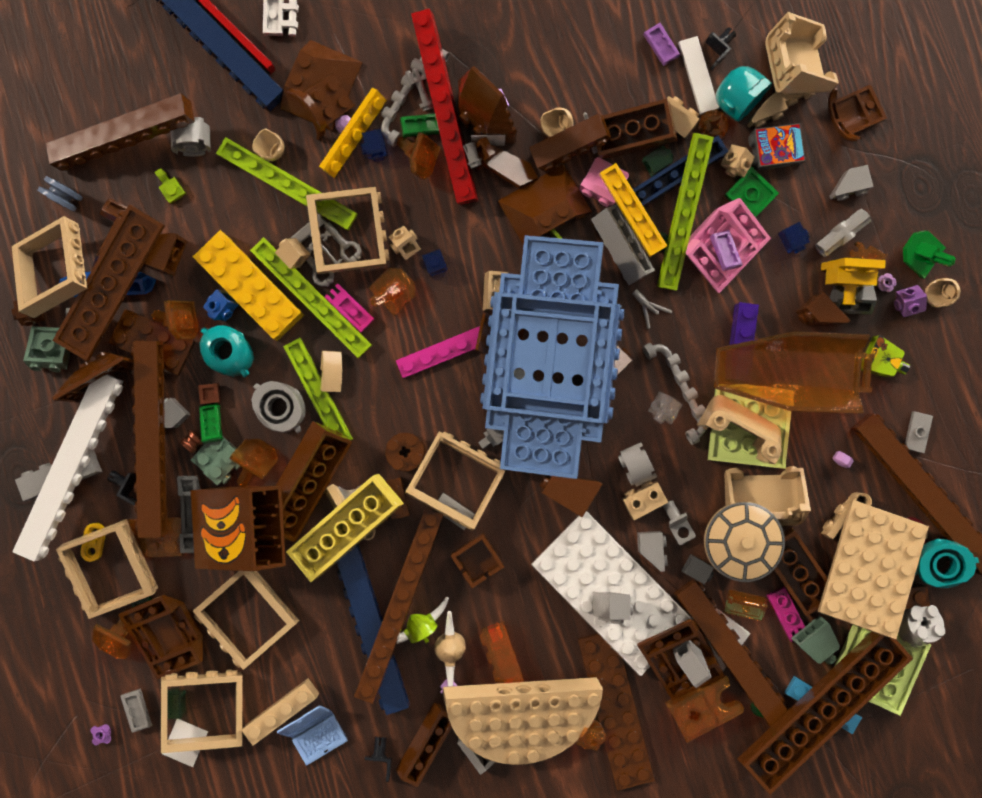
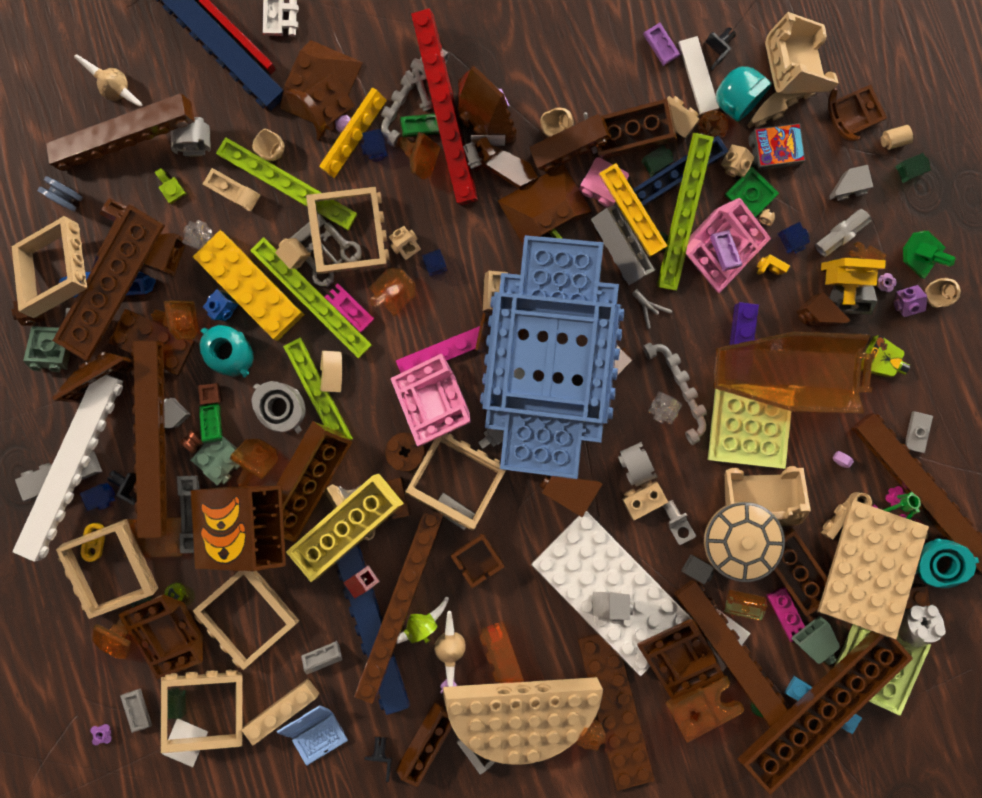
(98, 497): none -> clear blue brick
(110, 82): none -> tan helmet
(175, 591): none -> clear neon green tile
(197, 234): none -> clear brick
(231, 190): none -> tan plate
(321, 657): none -> light grey plate
(361, 582): none -> dark red brick
(431, 399): none -> bright pink slope
(651, 546): light grey slope -> none
(692, 662): light grey slope -> none
(723, 410): tan windscreen -> none
(766, 217): none -> tan hinge
(775, 265): none -> yellow bracket
(897, 137): none -> tan brick
(906, 502): none -> green plant
(913, 167): none -> clear green brick

